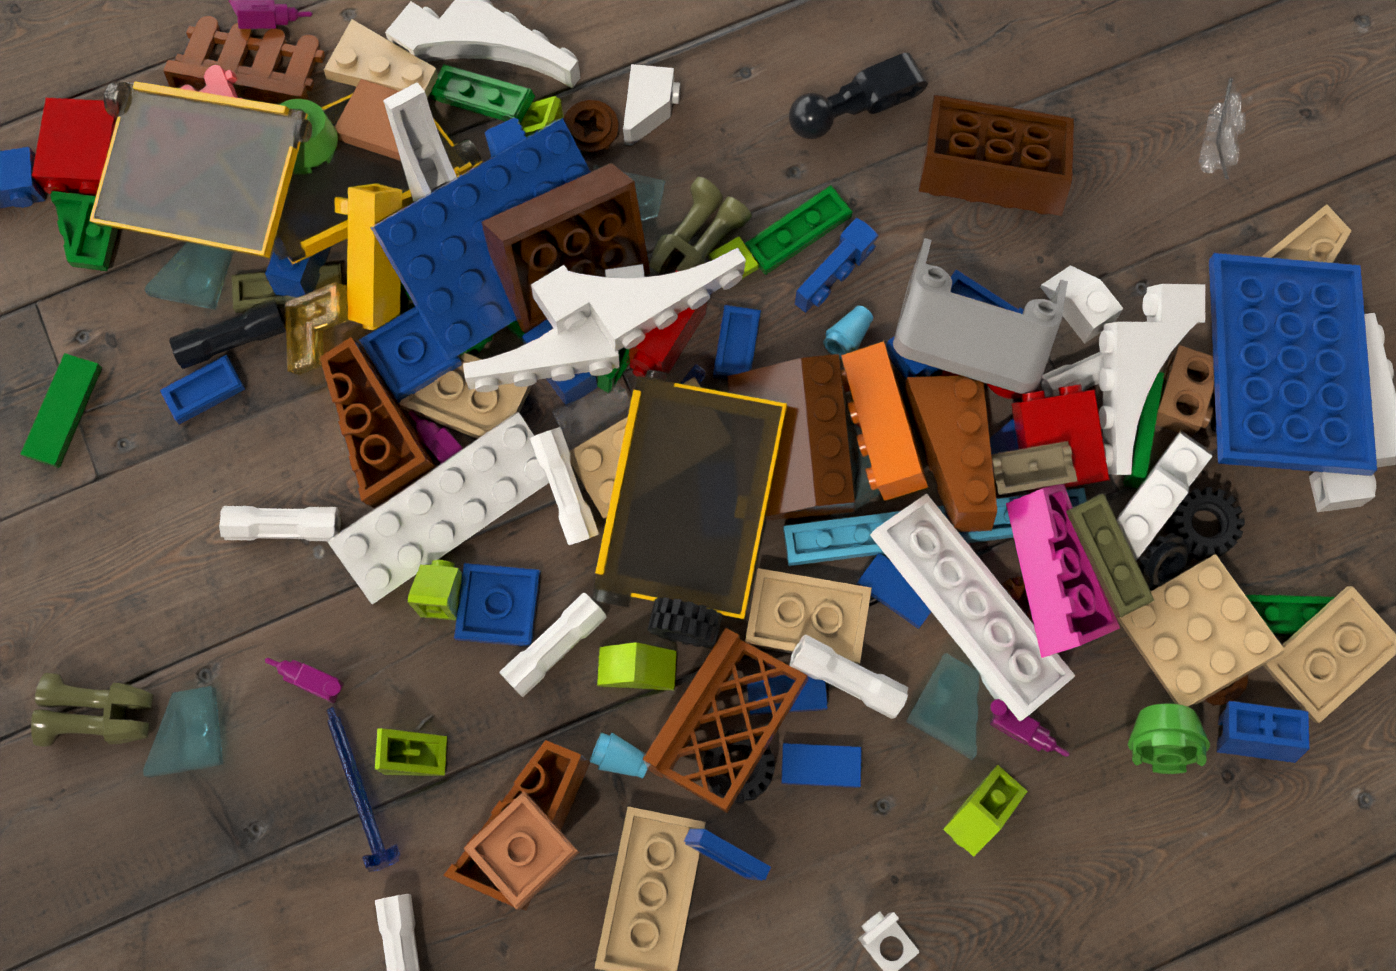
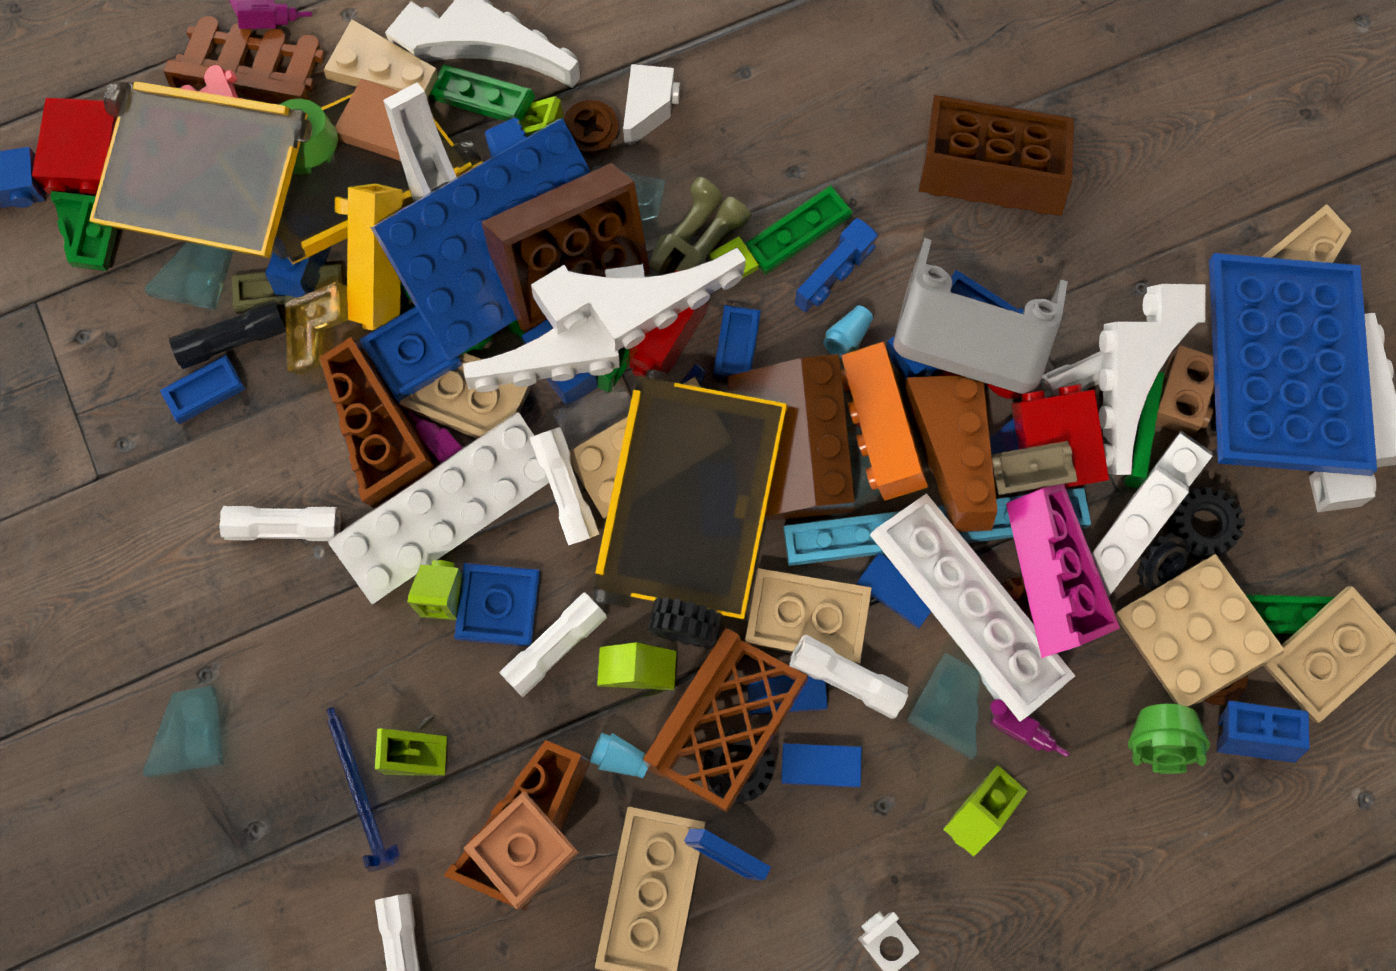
(53, 692): olive piece -> none
(61, 410): green tile -> none
(308, 679): magenta piece -> none
(870, 90): black beam -> none
(1086, 303): white slope -> none
(1110, 555): olive tile -> none
(1221, 134): clear hinge -> none

